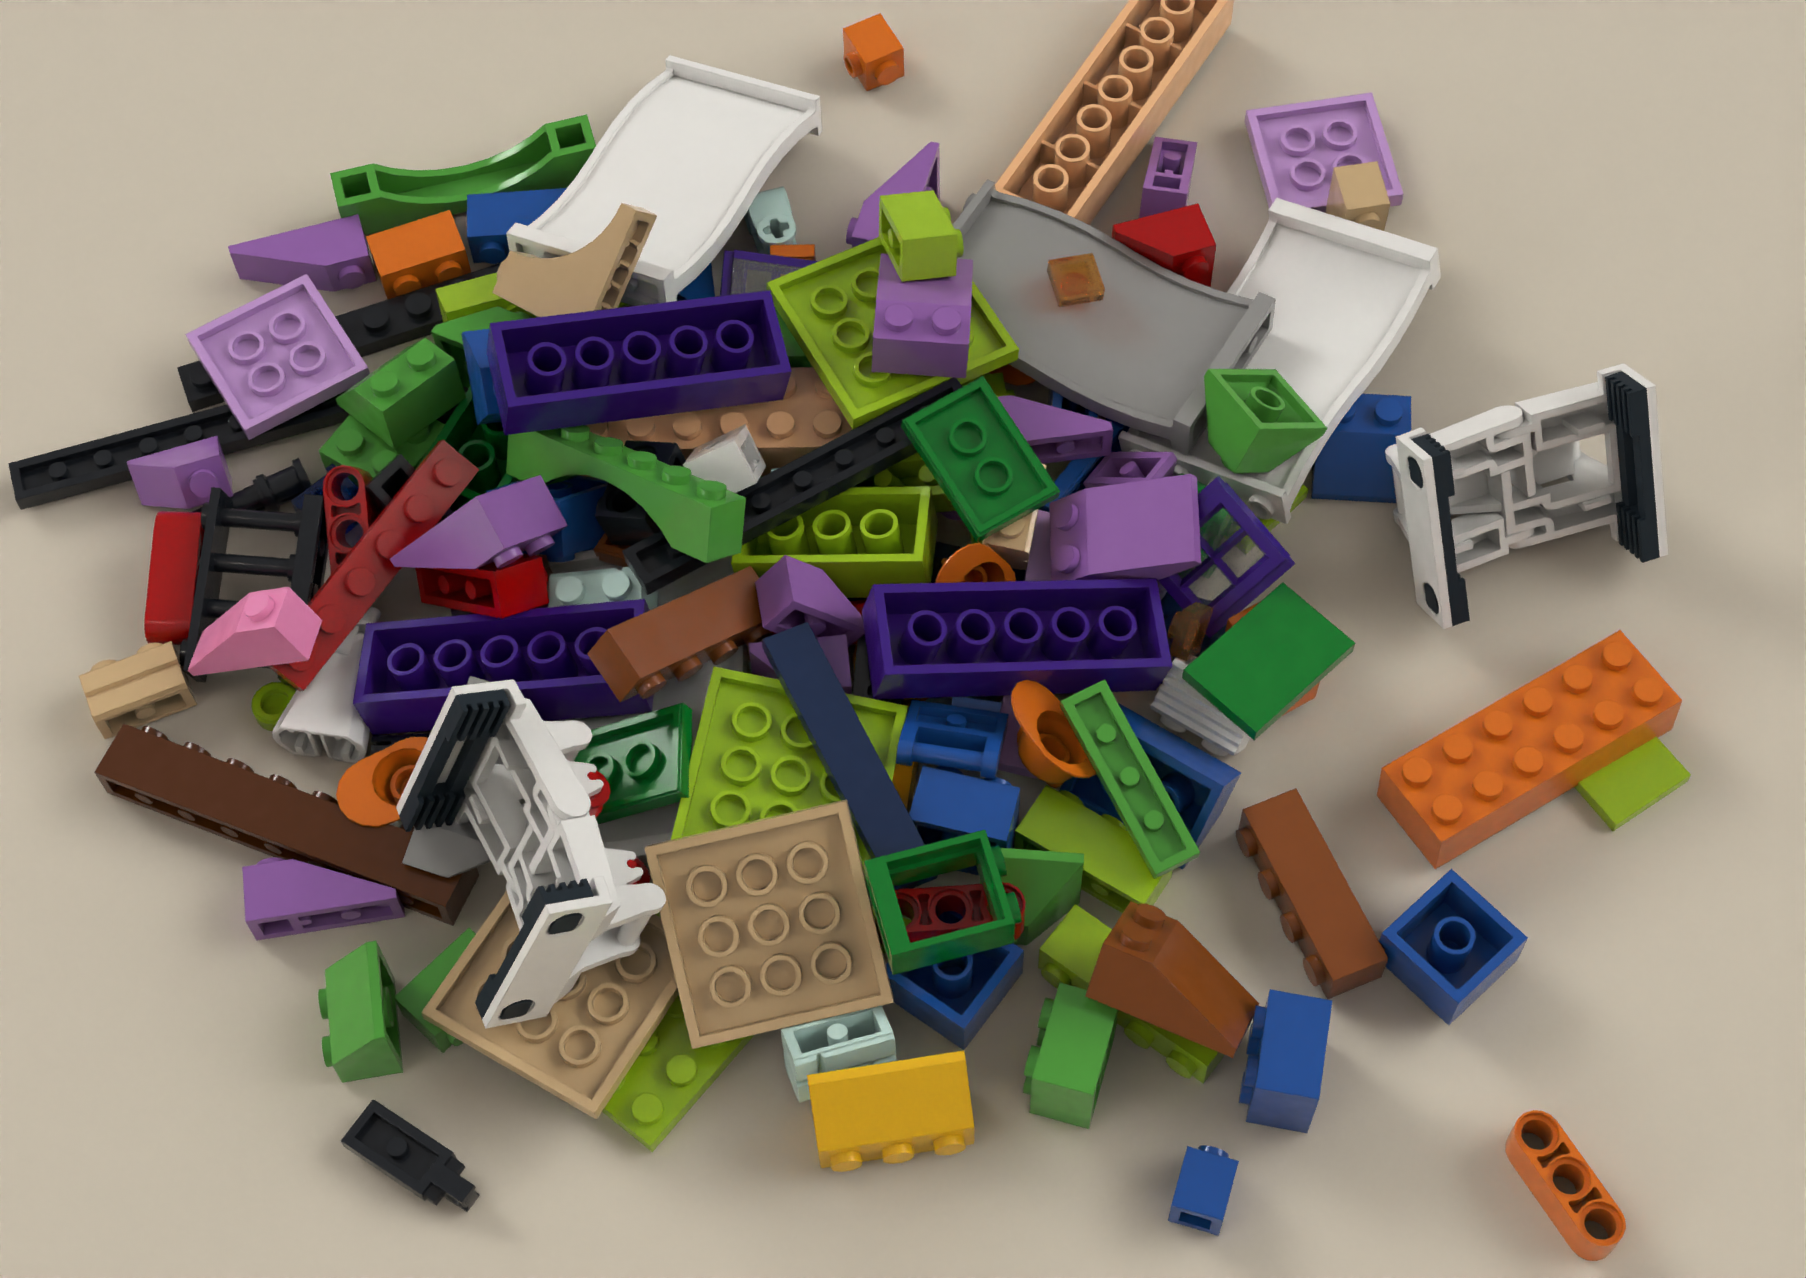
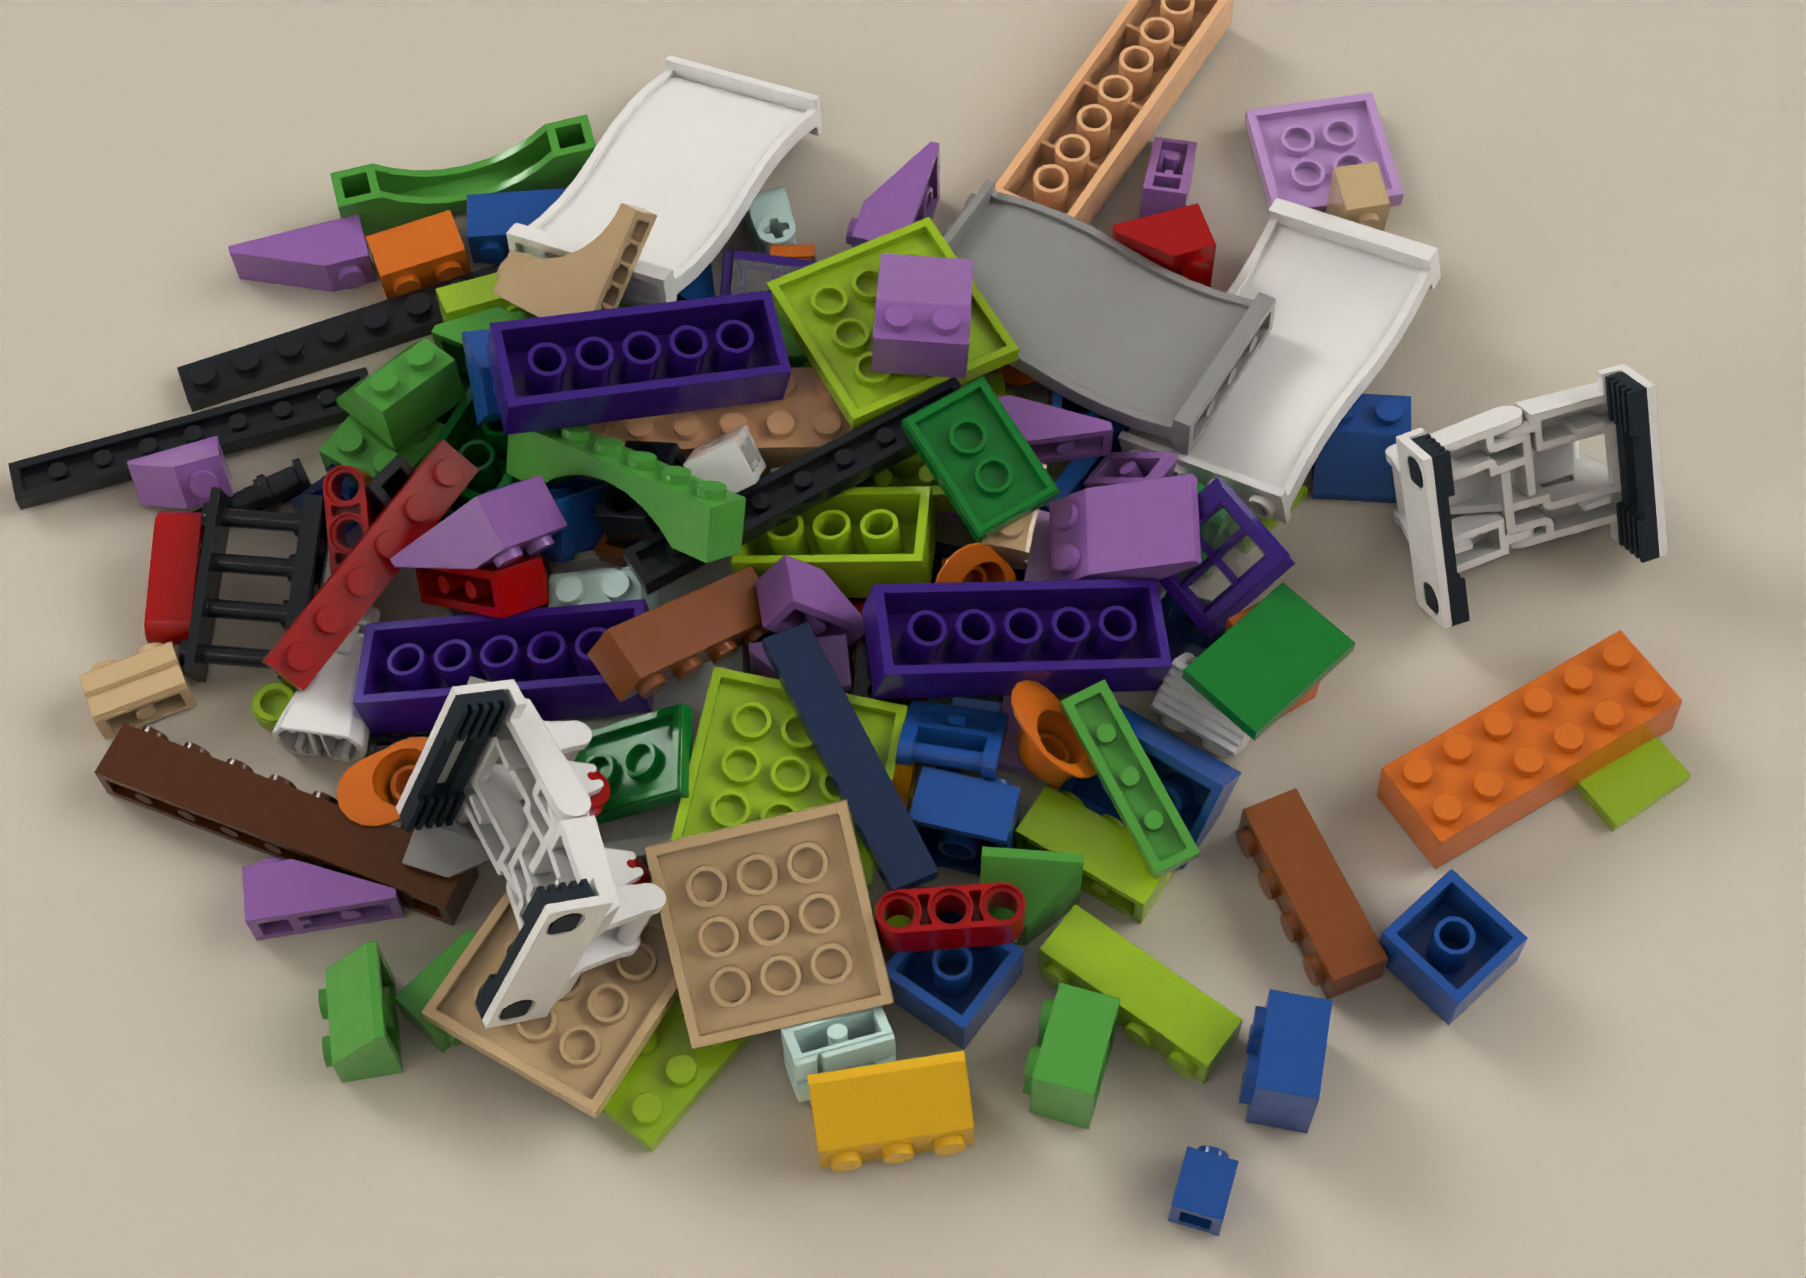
(258, 632): bright pink slope -> none
(278, 356): lavender plate -> none
(409, 1157): black hinge -> none
(873, 52): orange brick -> none
(919, 235): lime brick -> none
(929, 861): green window -> none
(1075, 279): clear orange plate -> none
(1170, 980): dark orange slope -> none
(1189, 630): clear orange plate -> none
(1256, 419): bright green slope -> none
(1565, 1210): orange beam -> none

